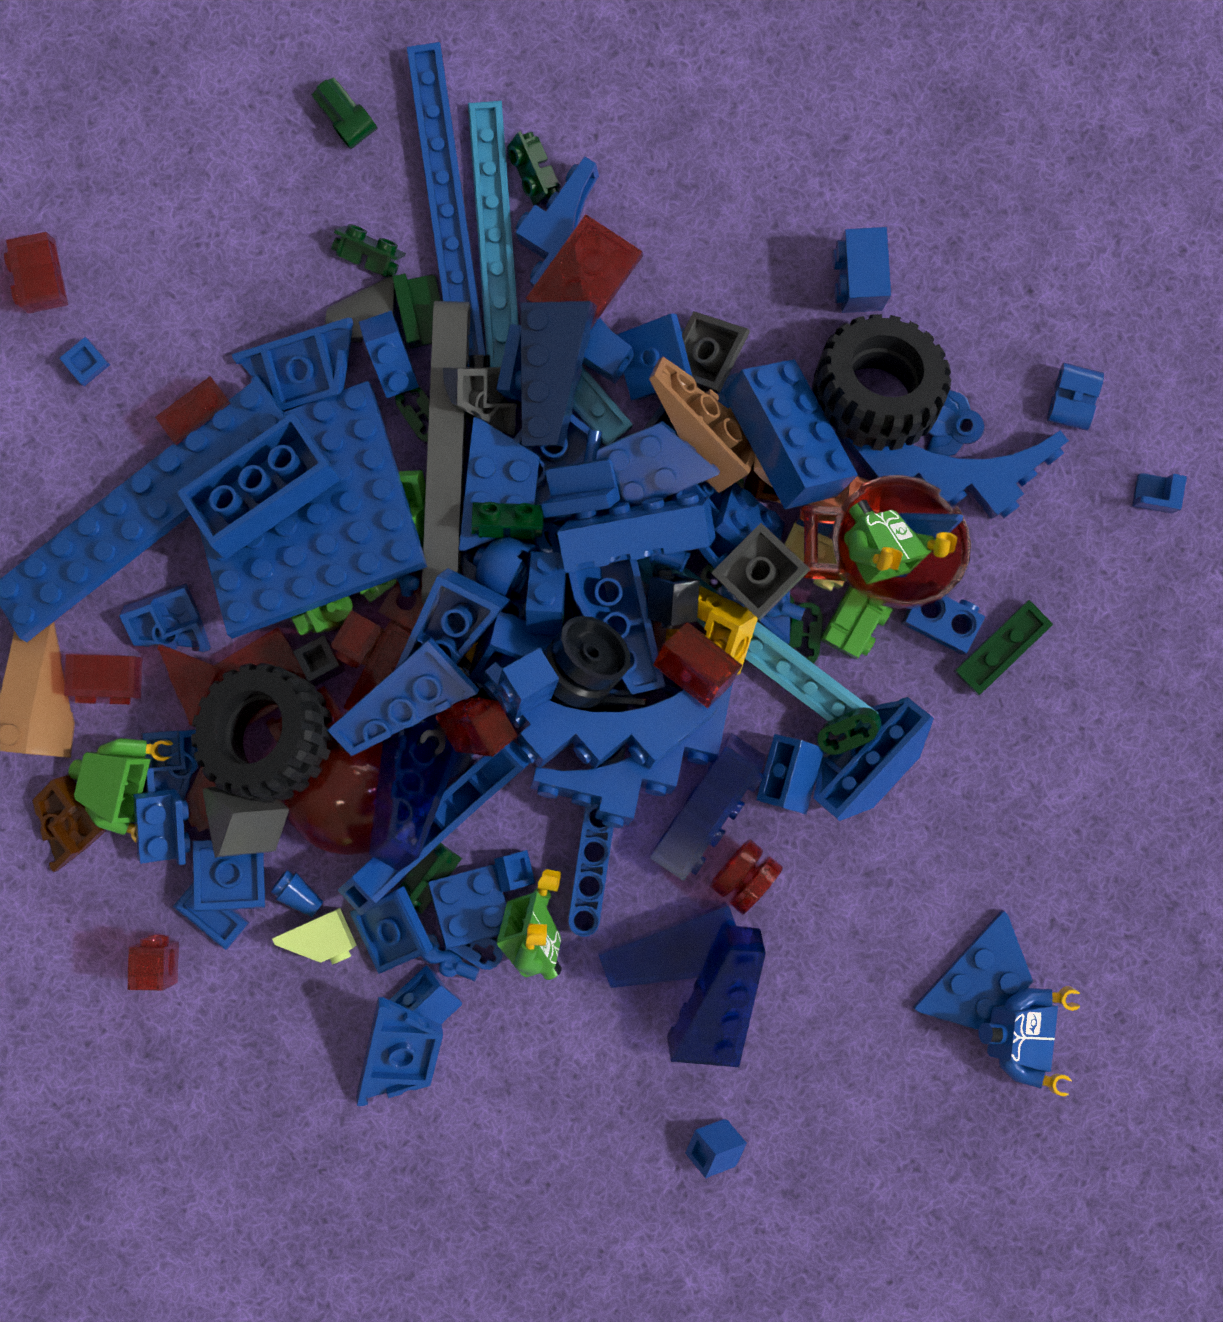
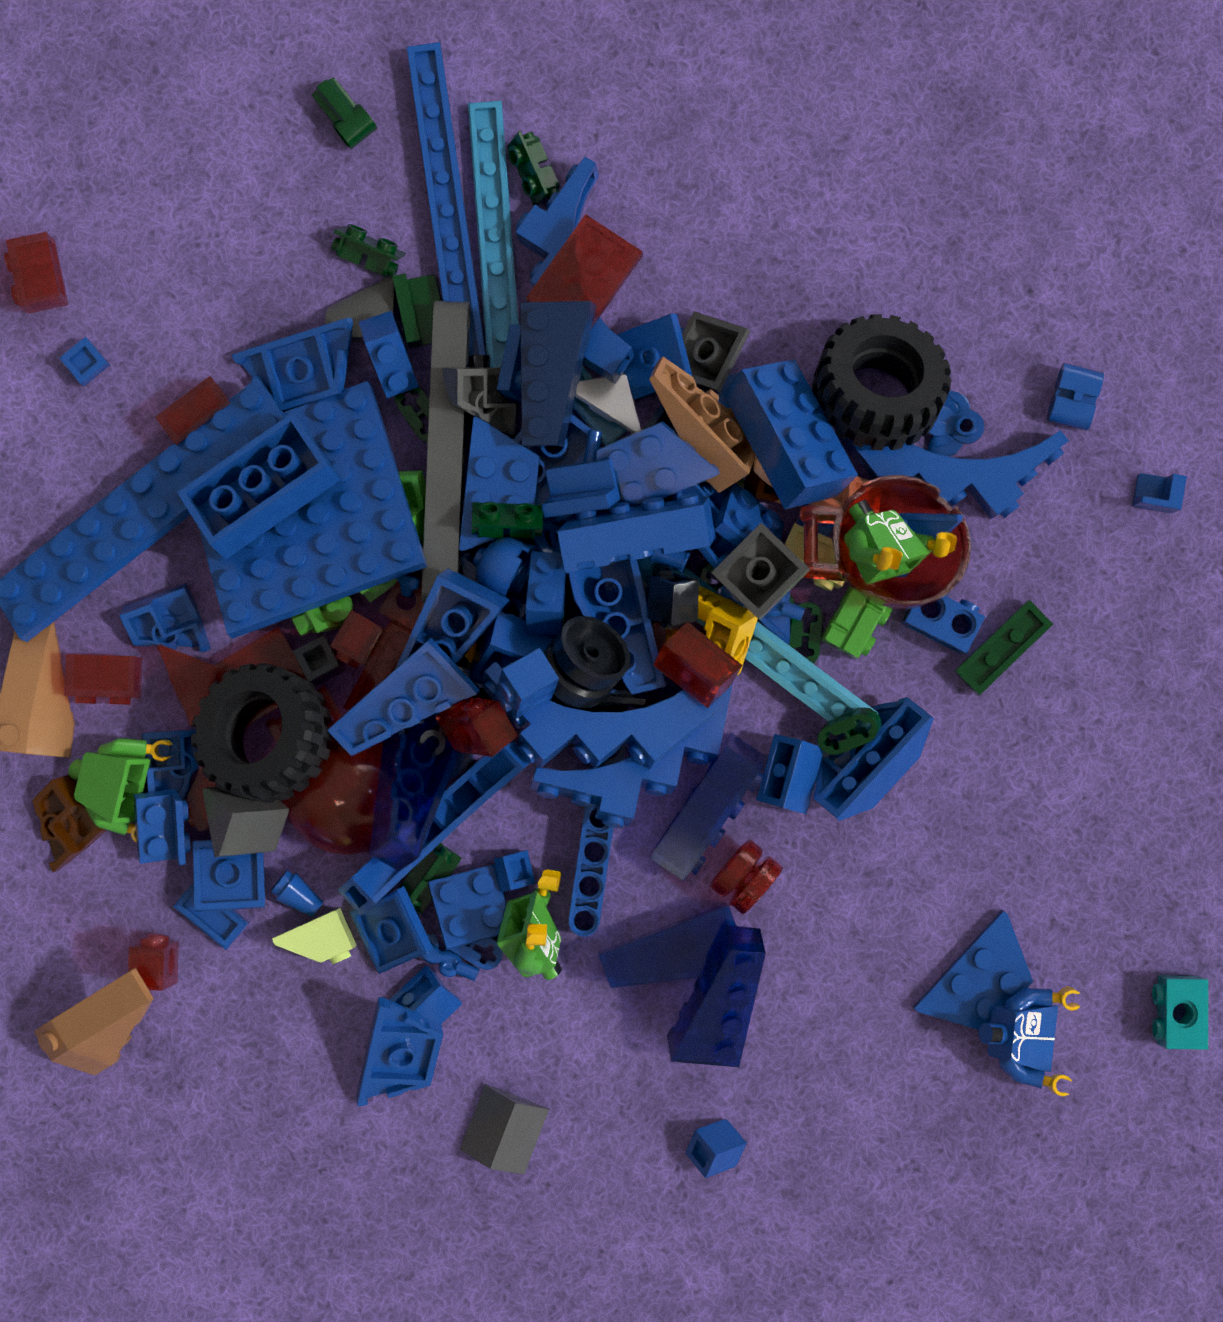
(98, 1027): none -> medium nougat wedge
(504, 1130): none -> dark grey slope
(610, 401): none -> white tile
(863, 270): blue brick -> none
(1192, 1029): none -> teal brick

